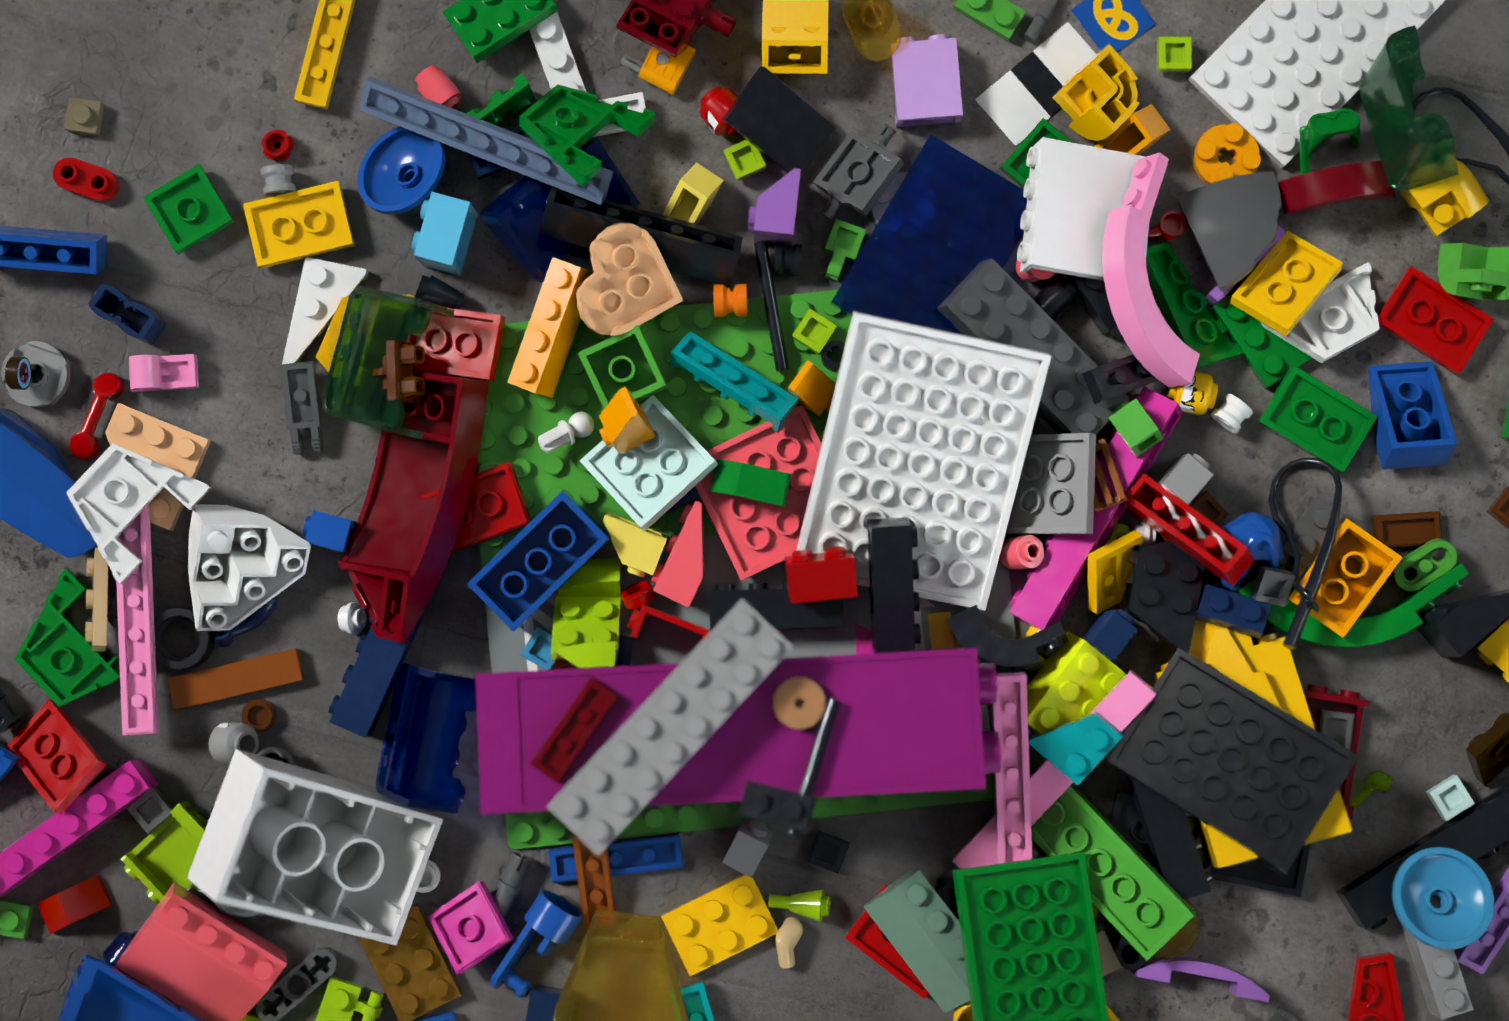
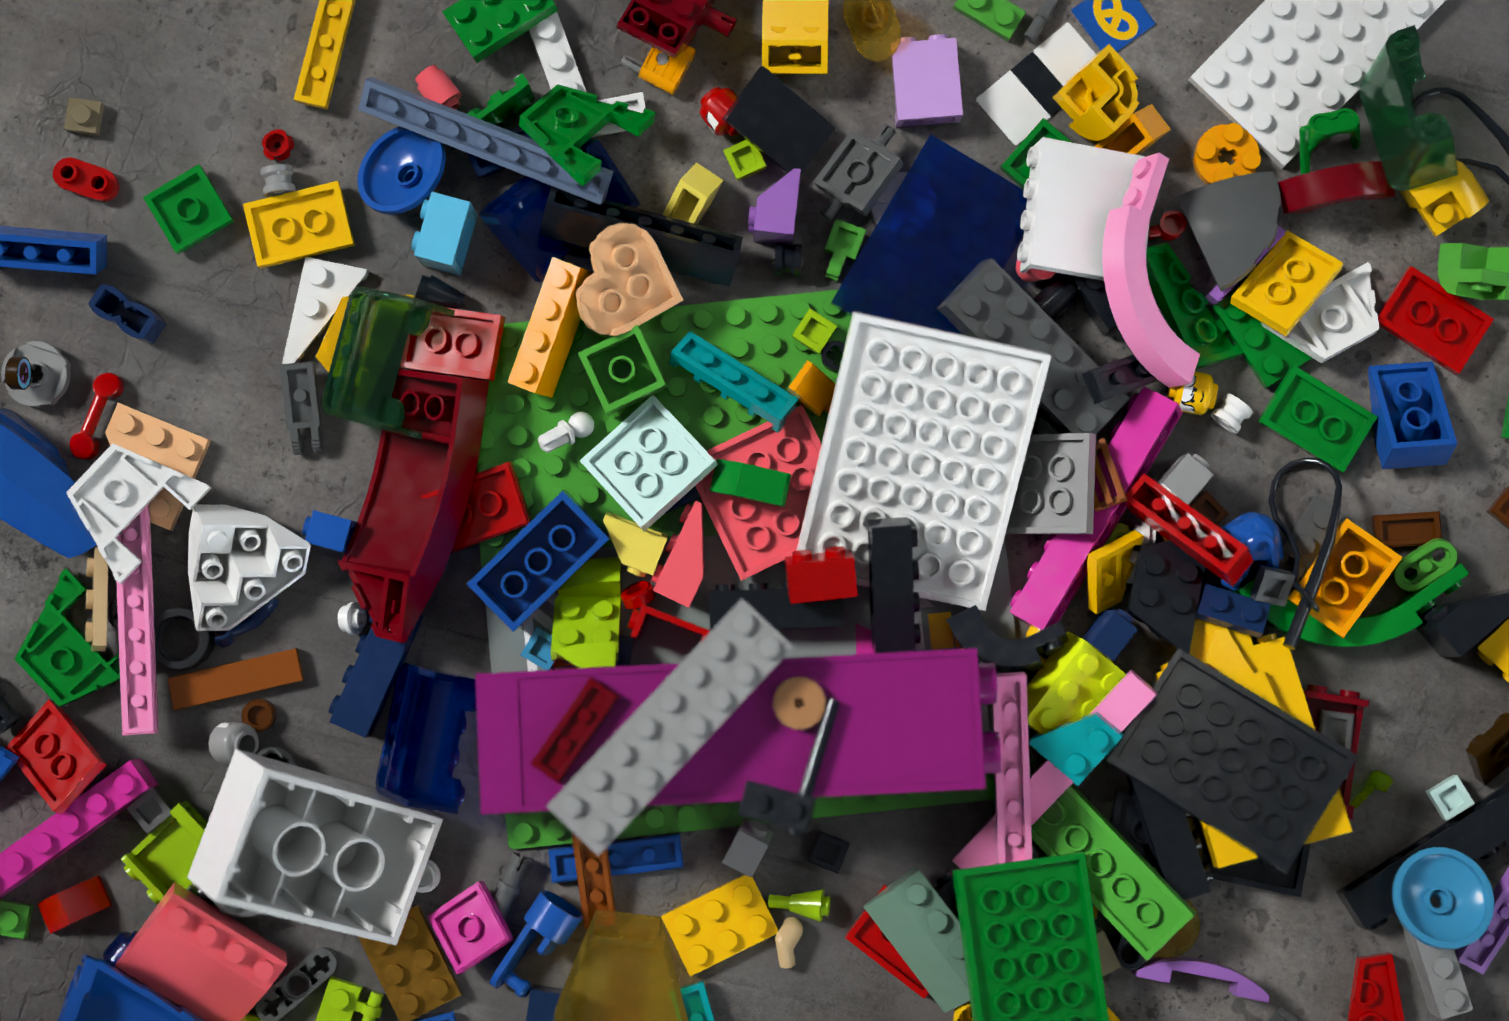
(163, 372): bright pink plate -> none
(398, 371): reddish brown hips -> none
(625, 423): light orange slope -> none
(730, 300): orange wheel -> none
(771, 306): black bar -> none
(1021, 552): coral brick -> none
(1135, 427): bright green brick -> none
(1174, 54): lime plate -> none

